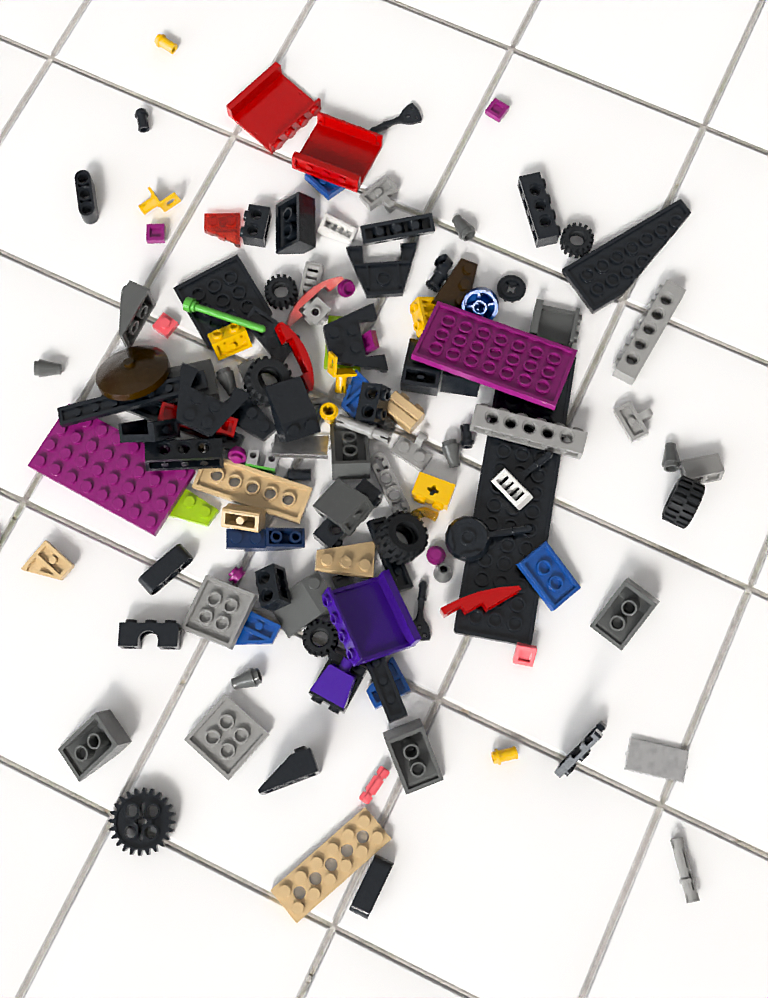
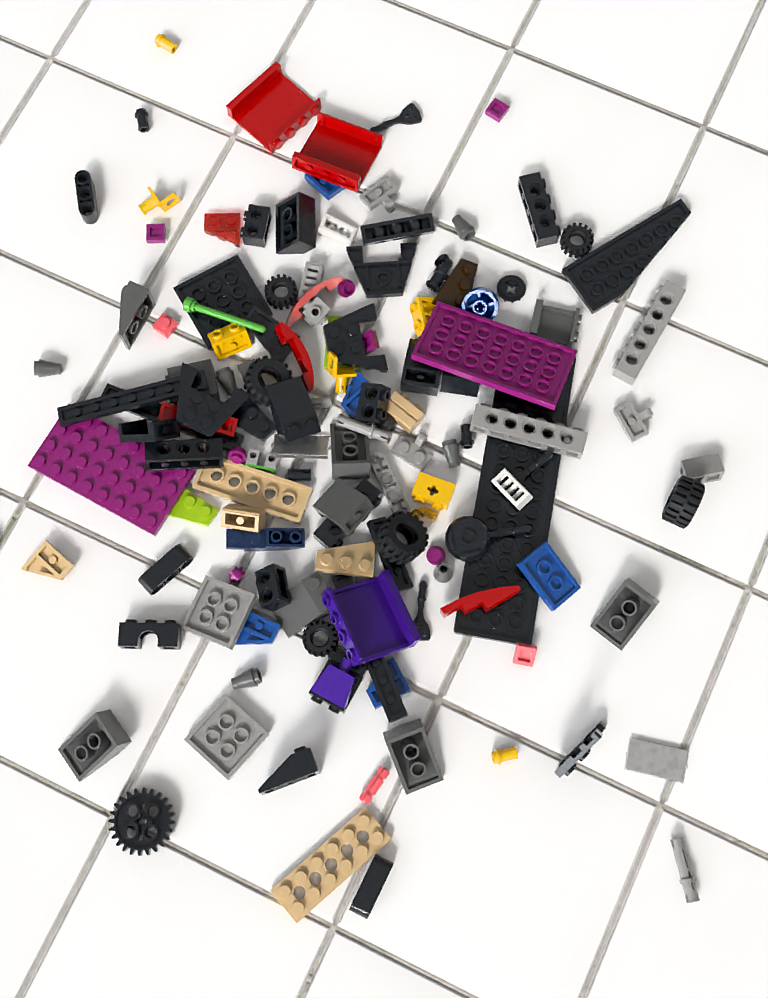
(133, 373): dark brown dish -> none
(329, 412): yellow cone -> none
(670, 458): dark grey cone -> none

